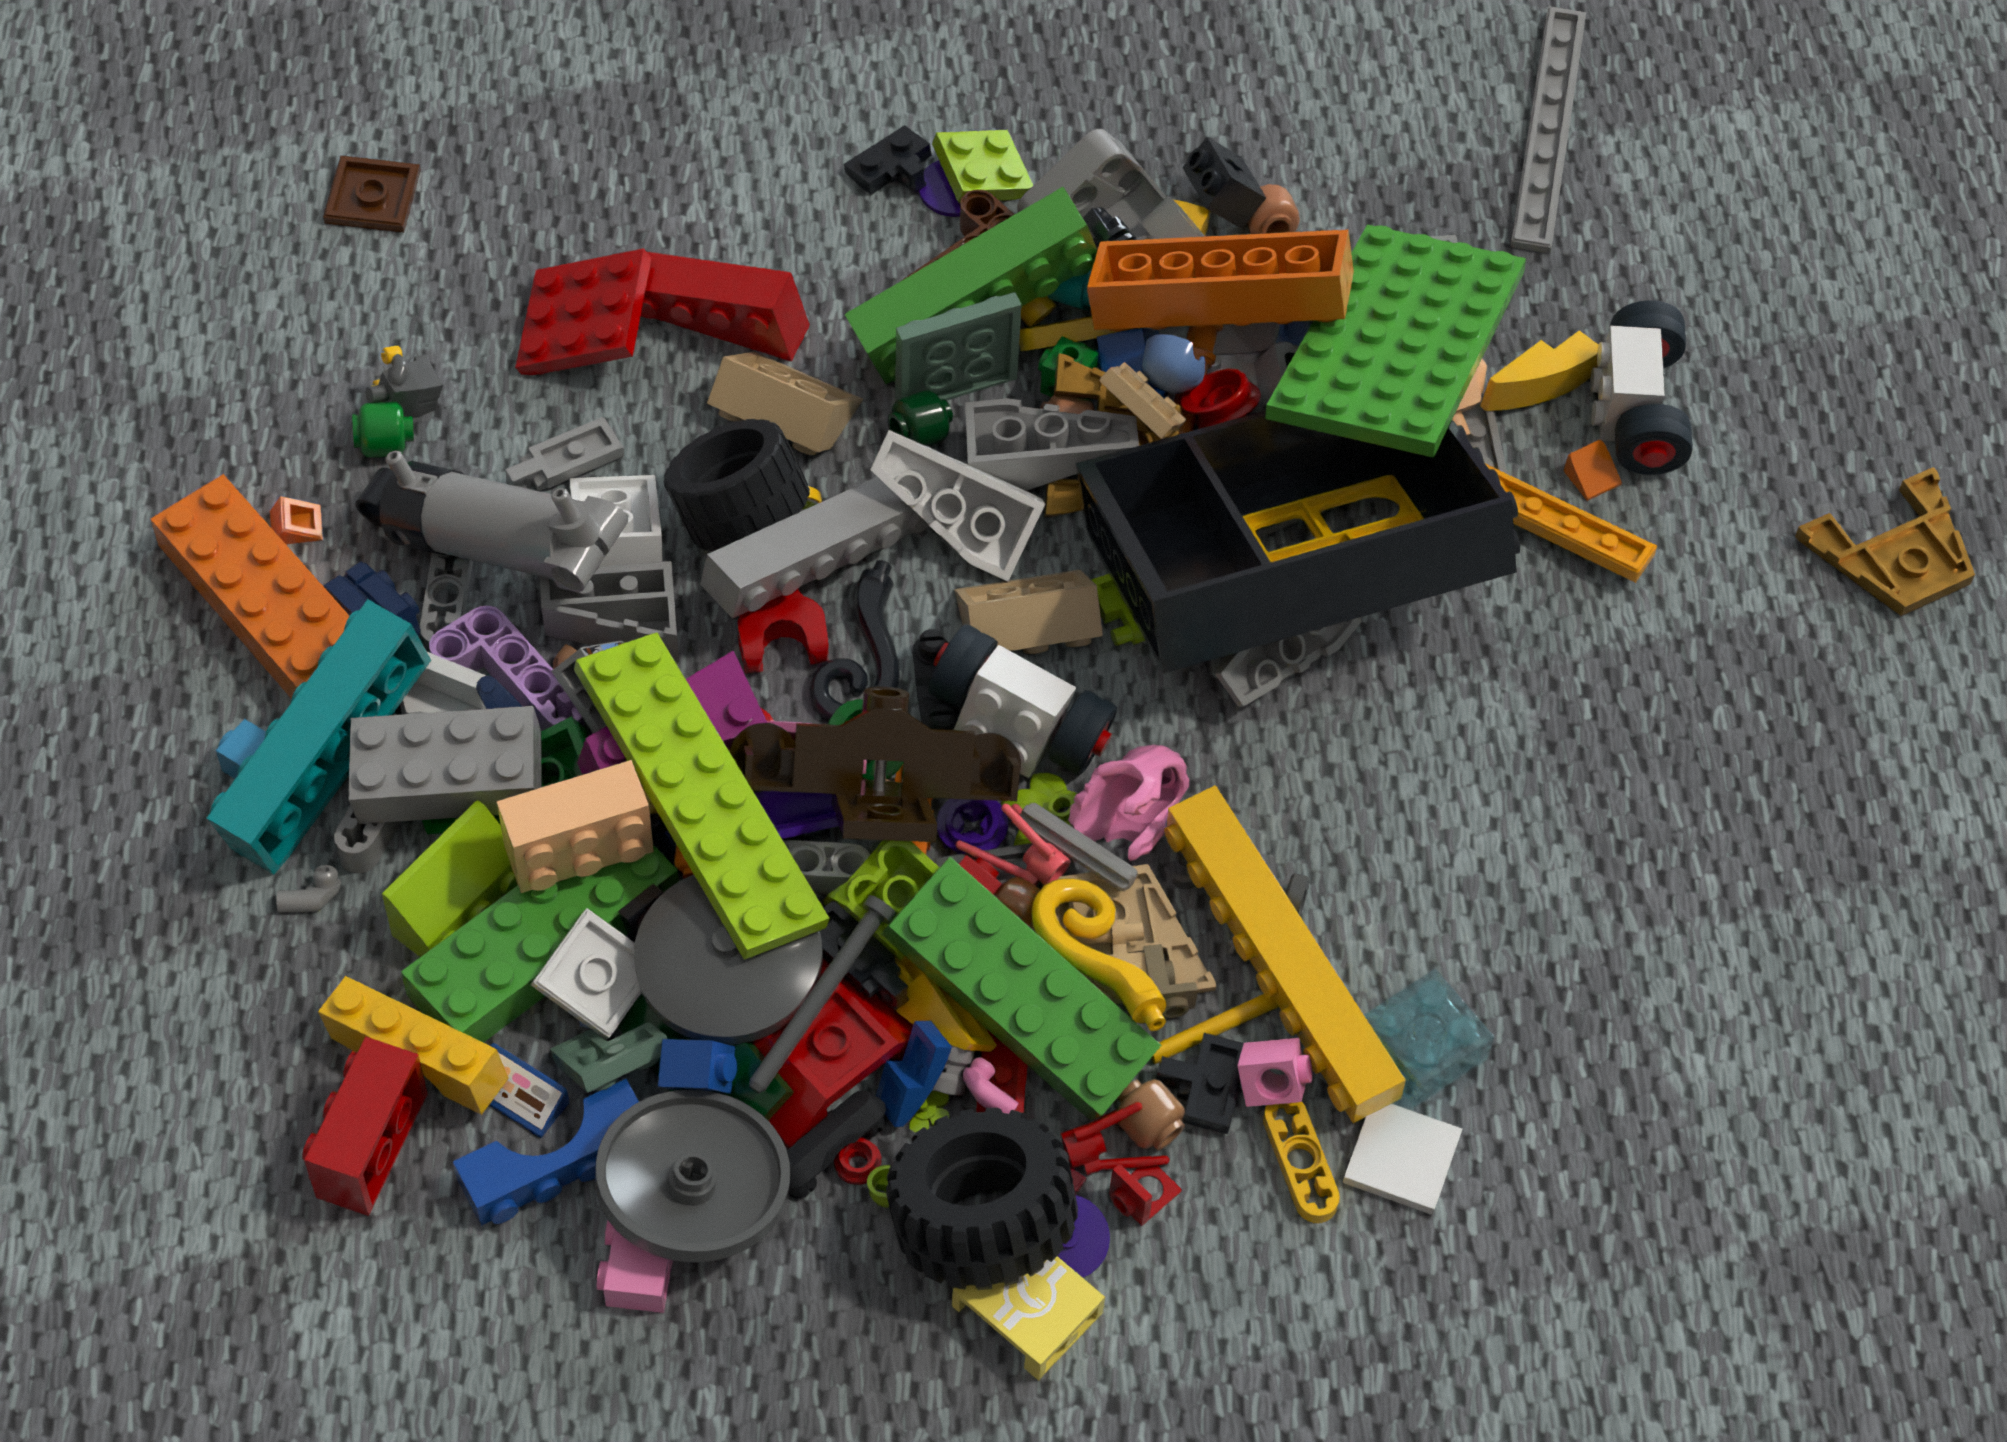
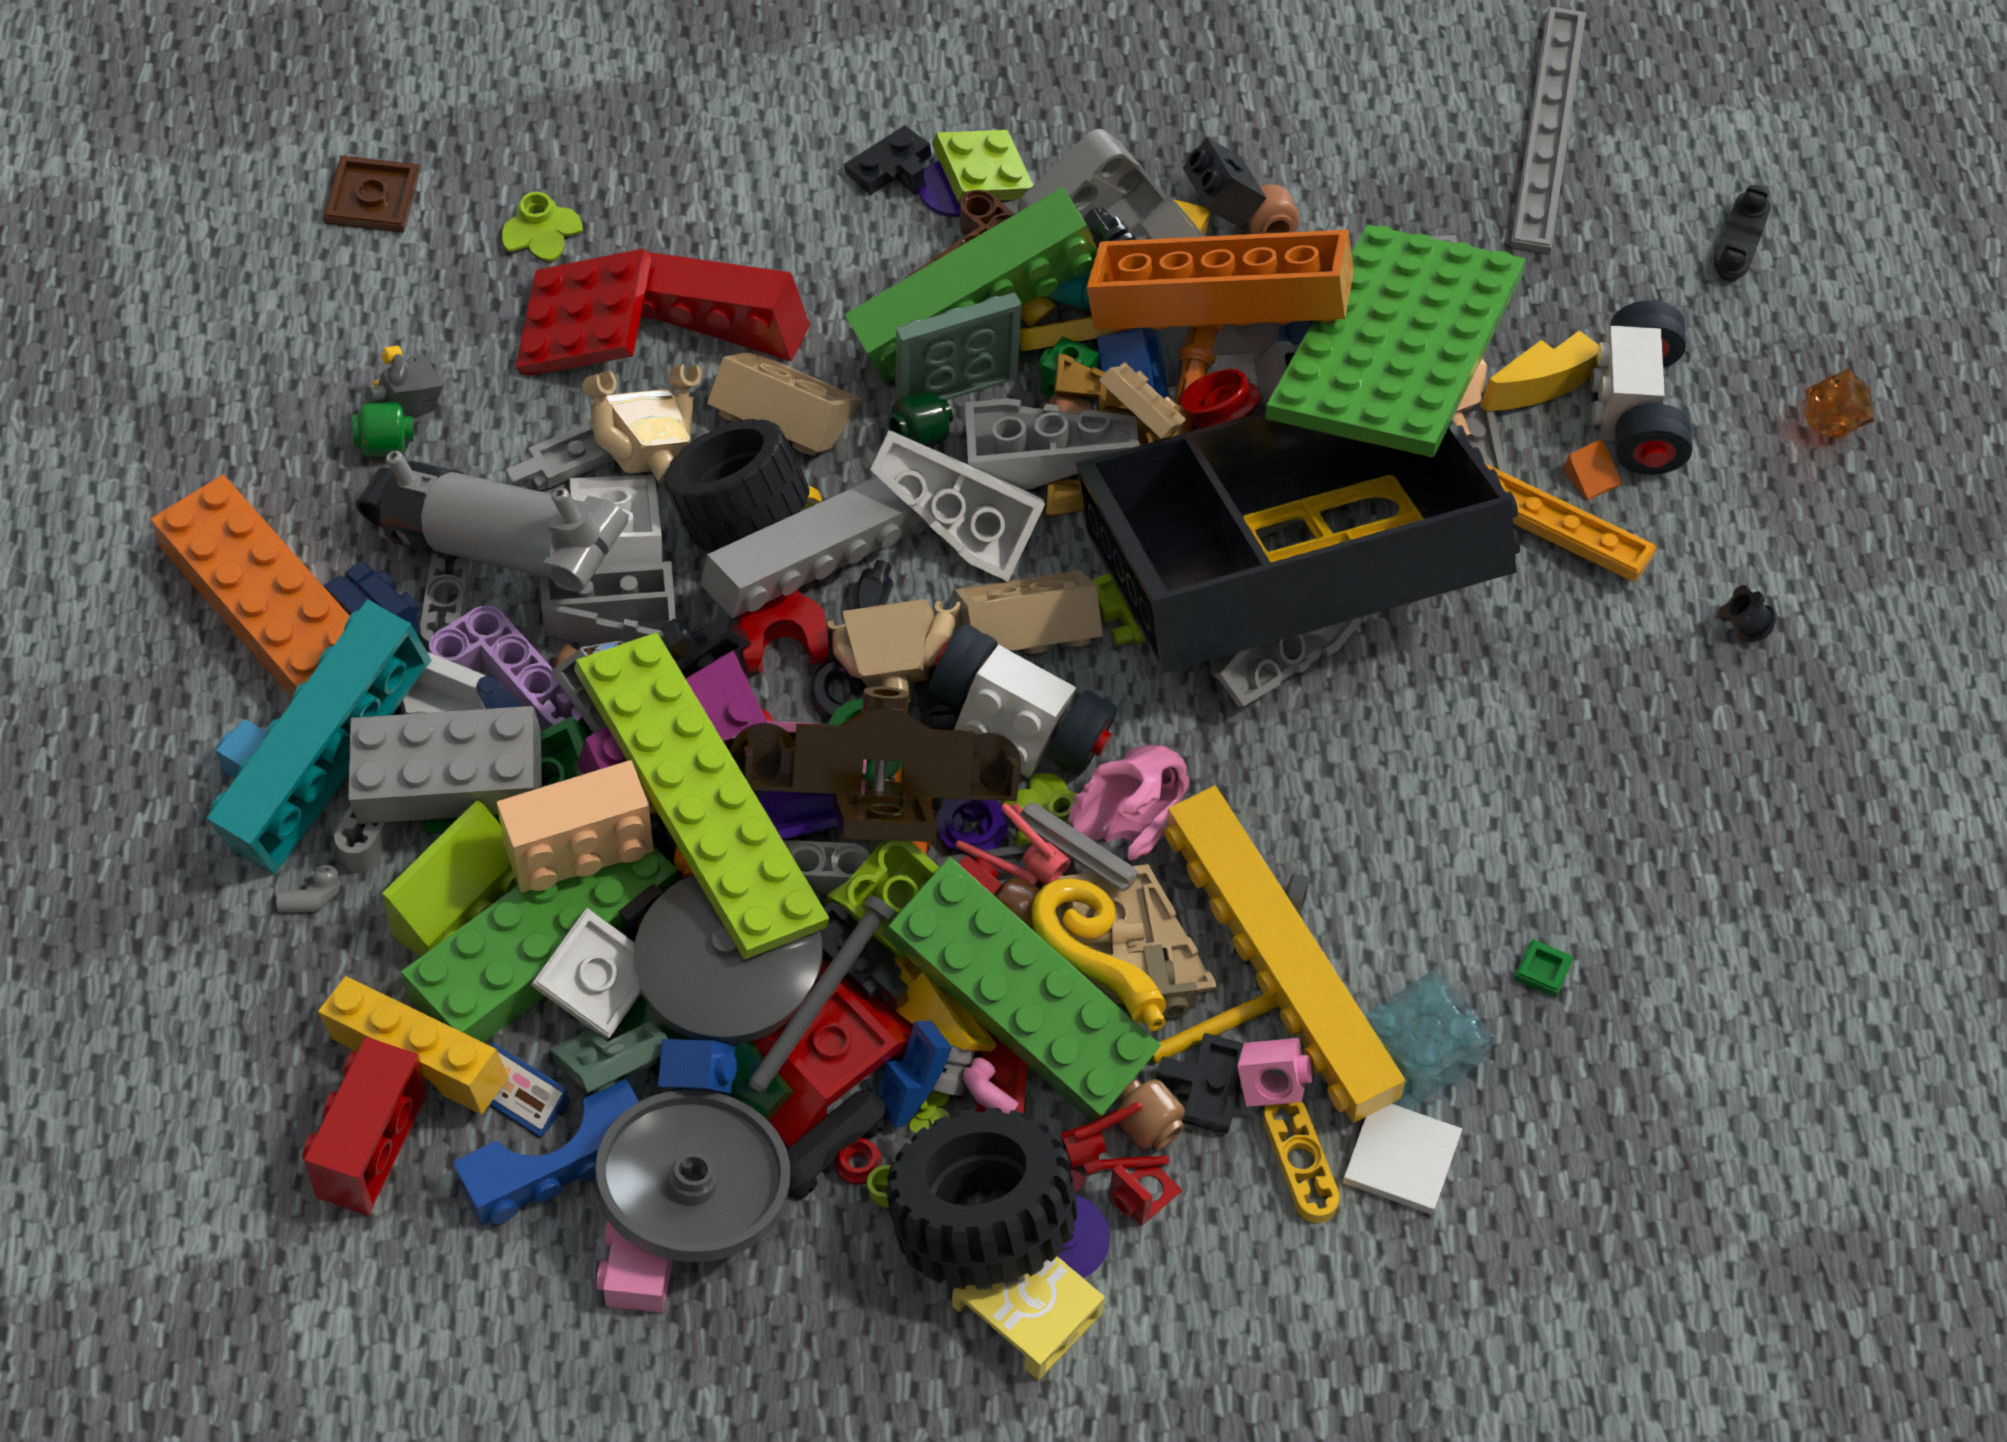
(296, 520): orange slope -> none
(540, 231): none -> lime plate
(642, 427): none -> tan torso
(701, 647): none -> black hinge
(893, 641): none -> tan torso
(1171, 364): medium blue hair -> none
(1544, 968): none -> green tile
(1742, 233): none -> black piece
(1749, 614): none -> black brick
(1839, 404): none -> clear orange brick
(1906, 563): pearl gold wing -> none

